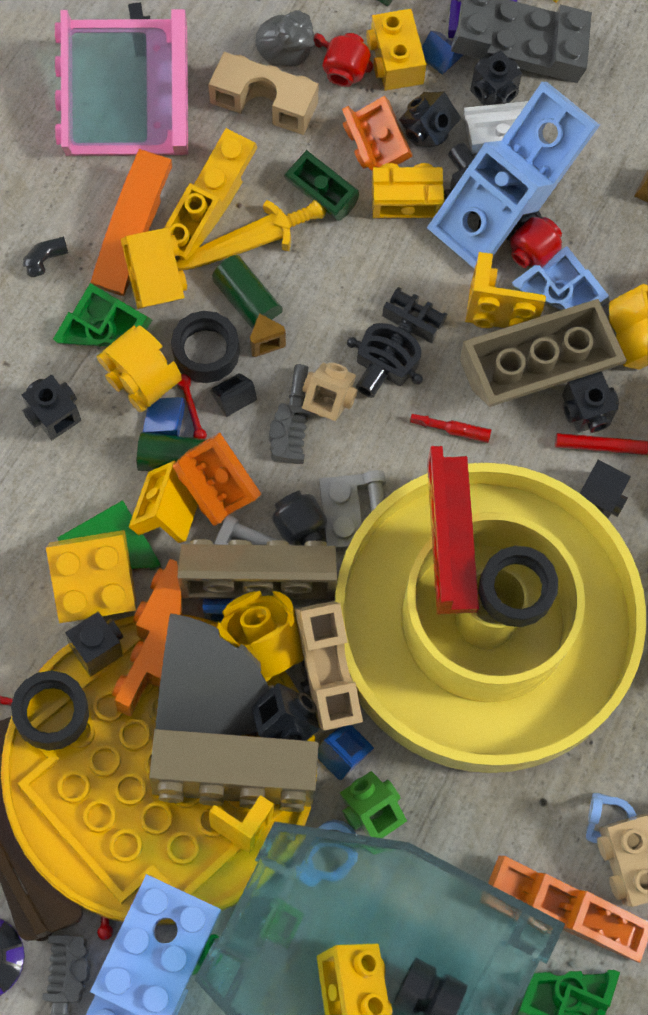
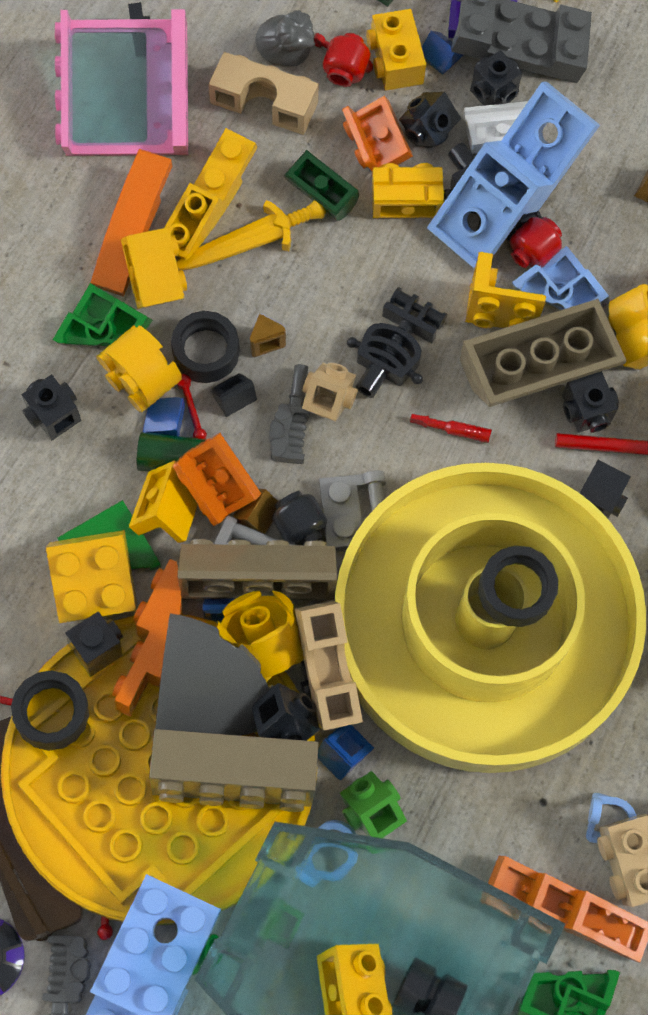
(42, 251): black arm -> none
(245, 290): dark green brick -> none
(250, 830): yellow panel -> none
(258, 513): none -> pearl gold slope
(452, 533): red fence -> none

